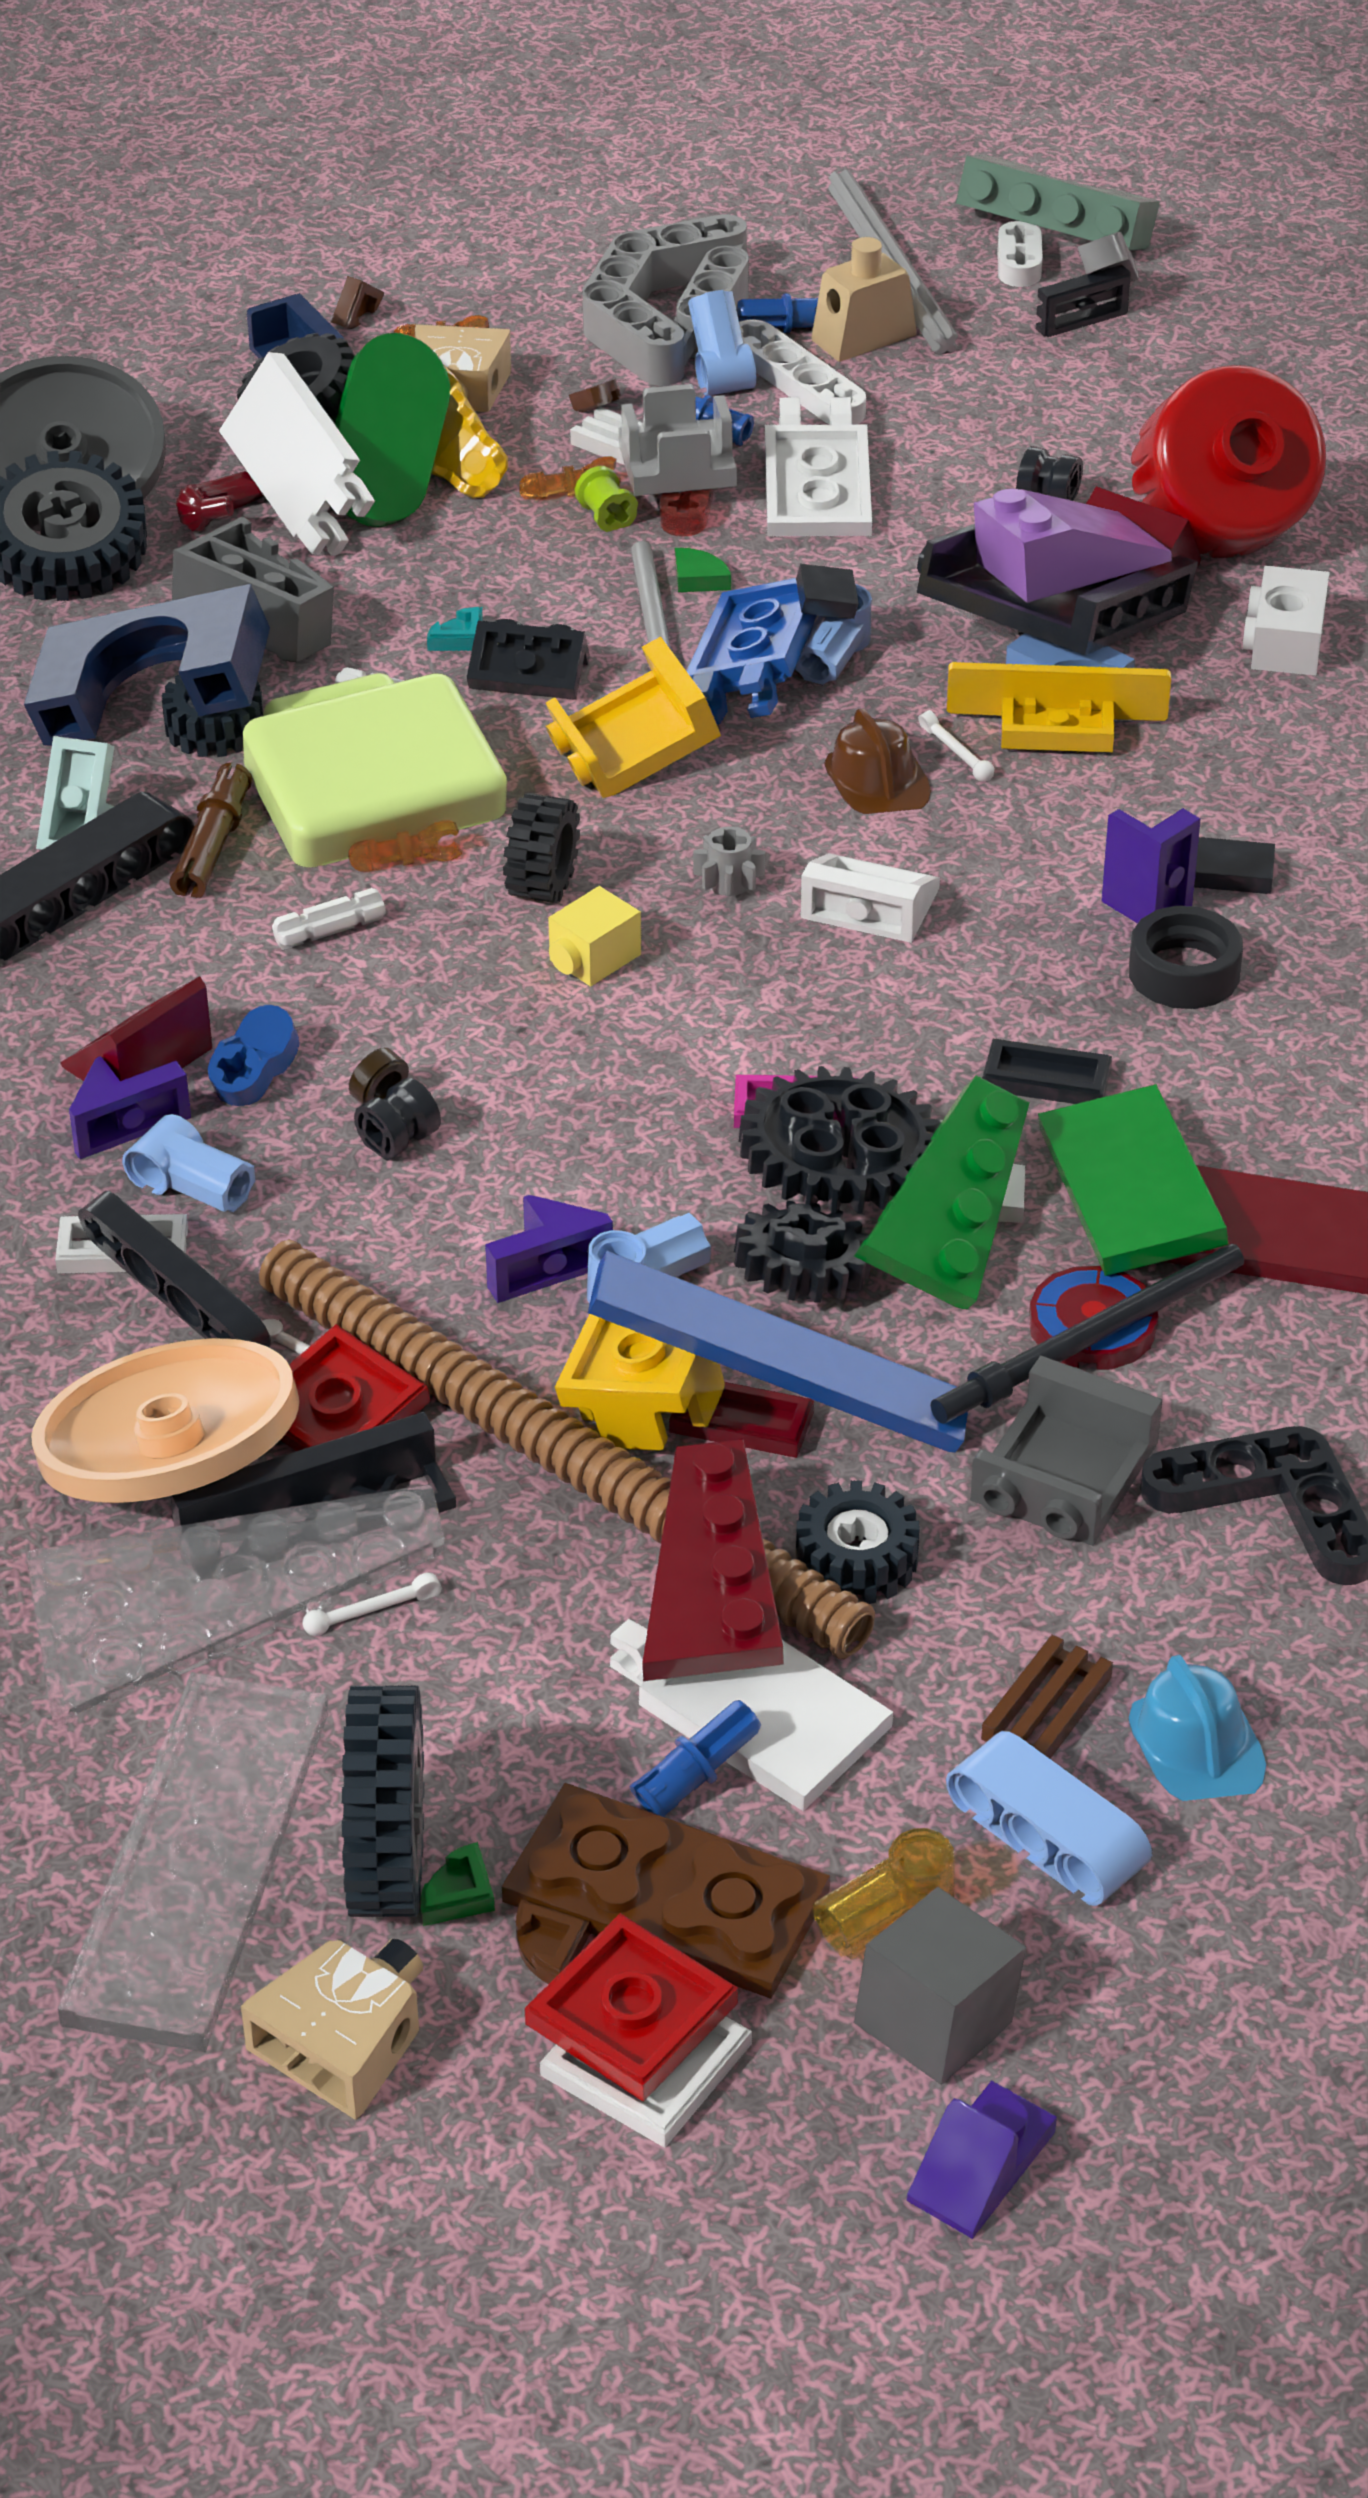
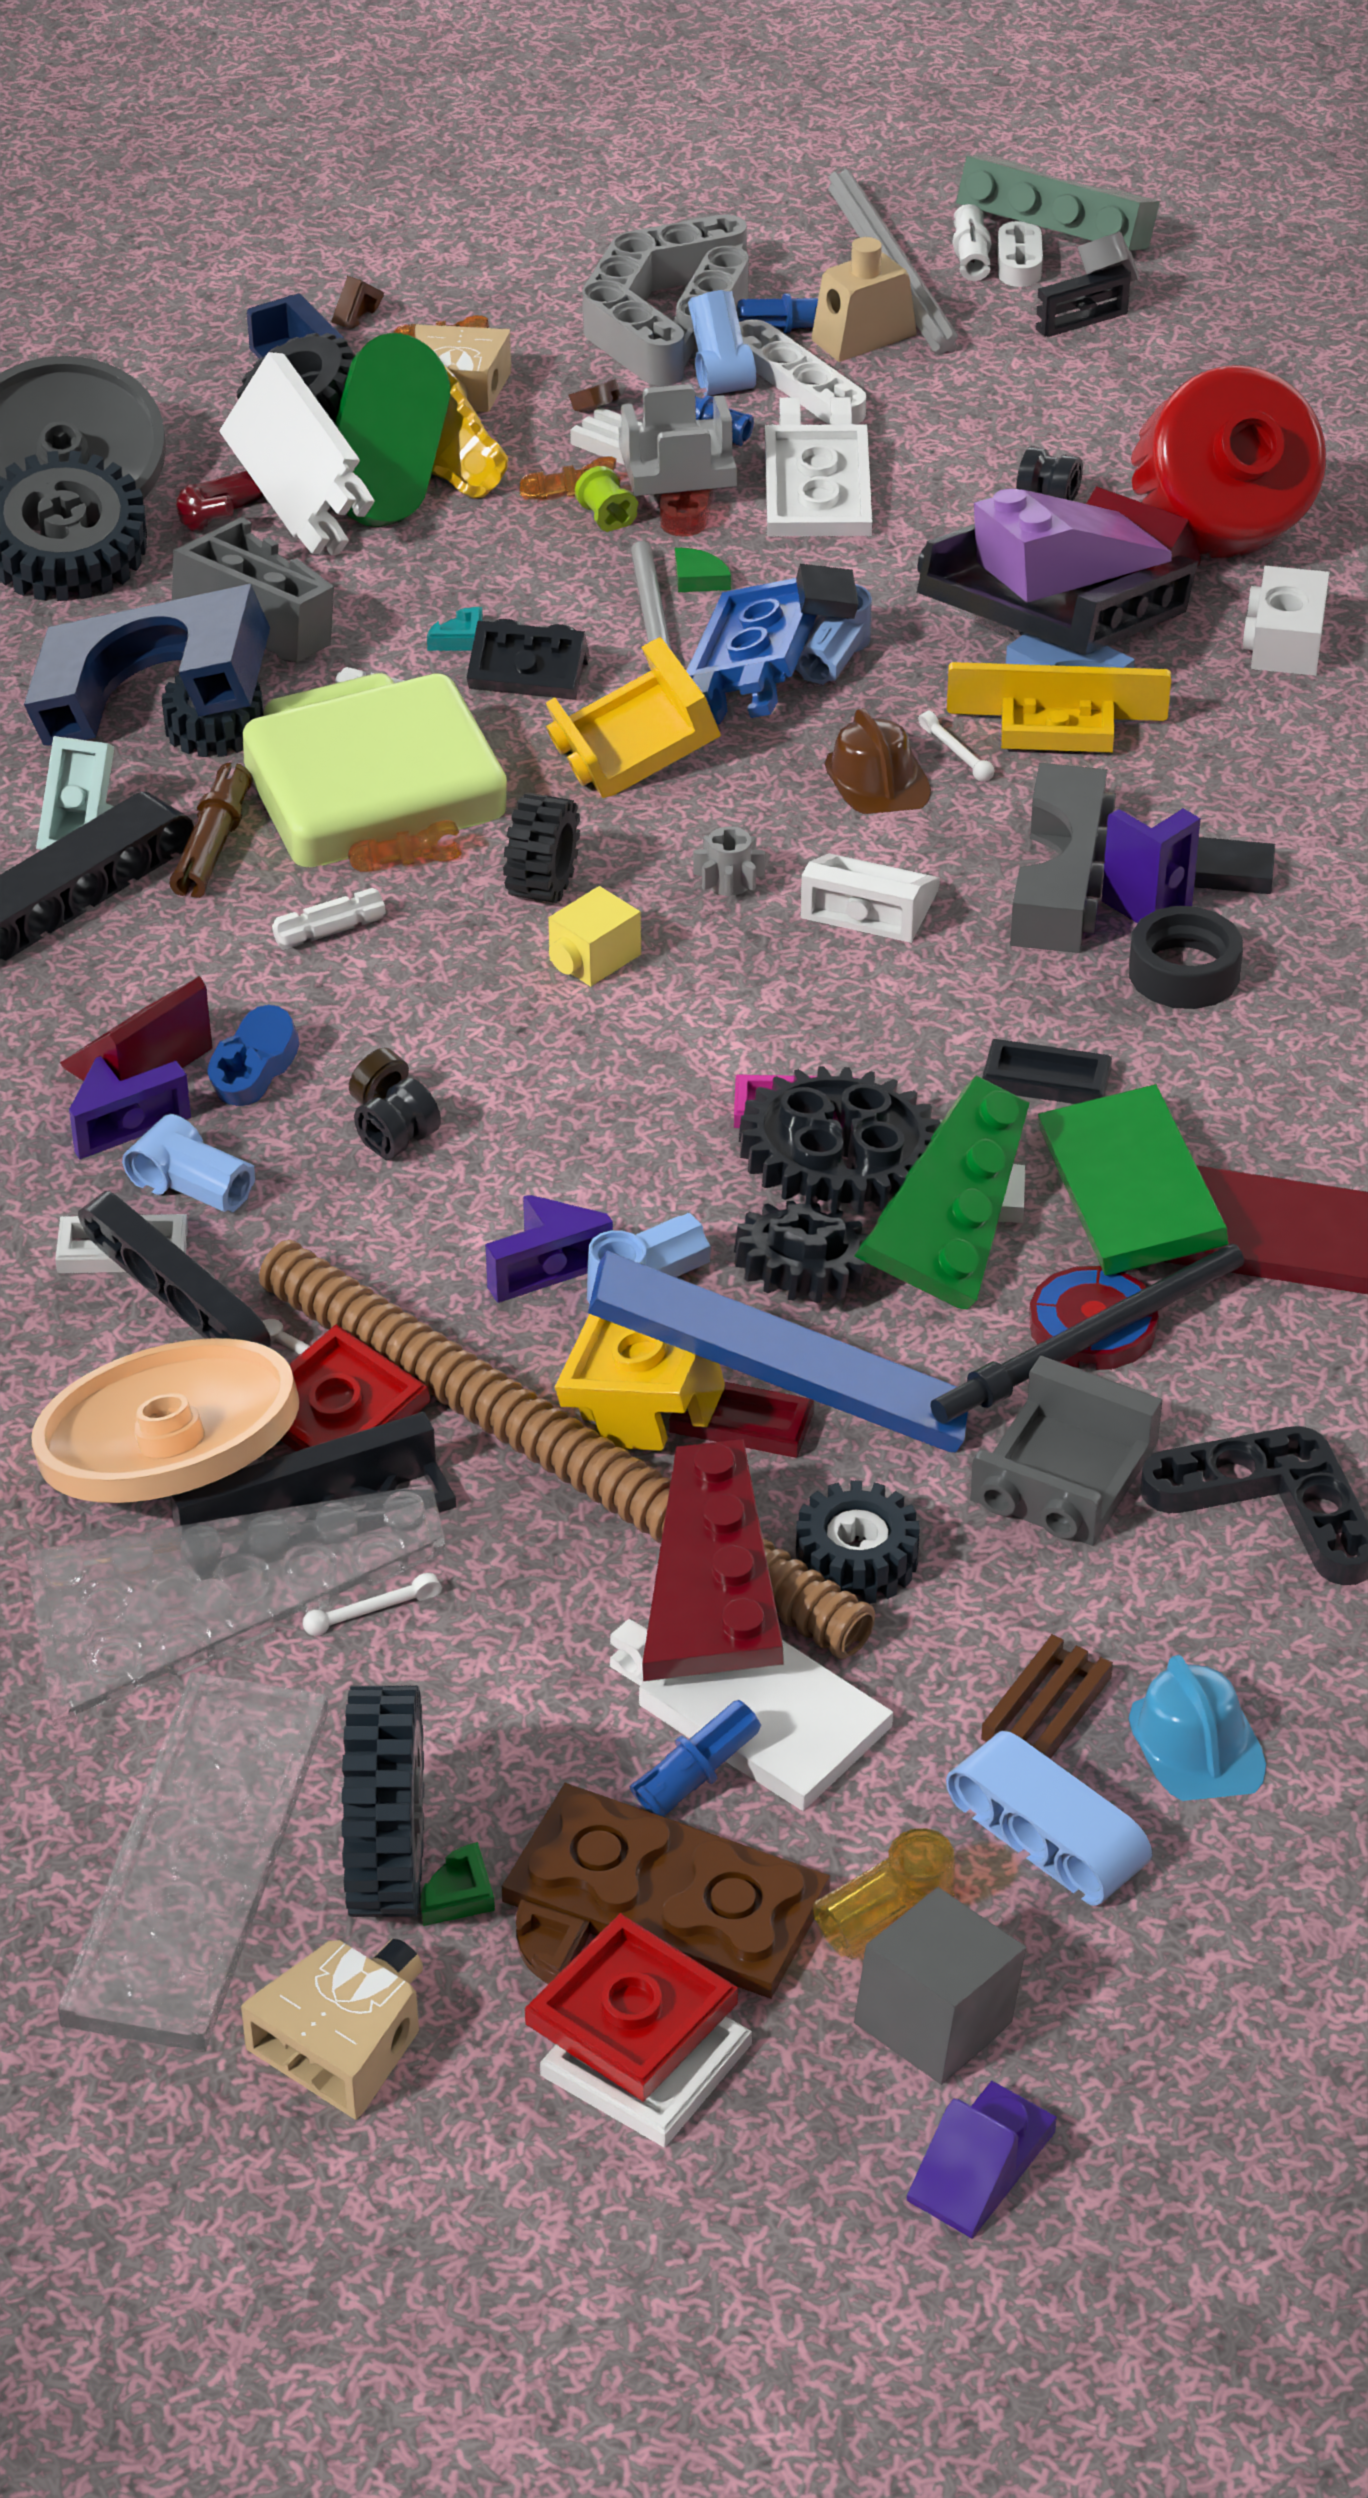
(971, 242): none -> white pin
(1053, 896): none -> dark grey arch

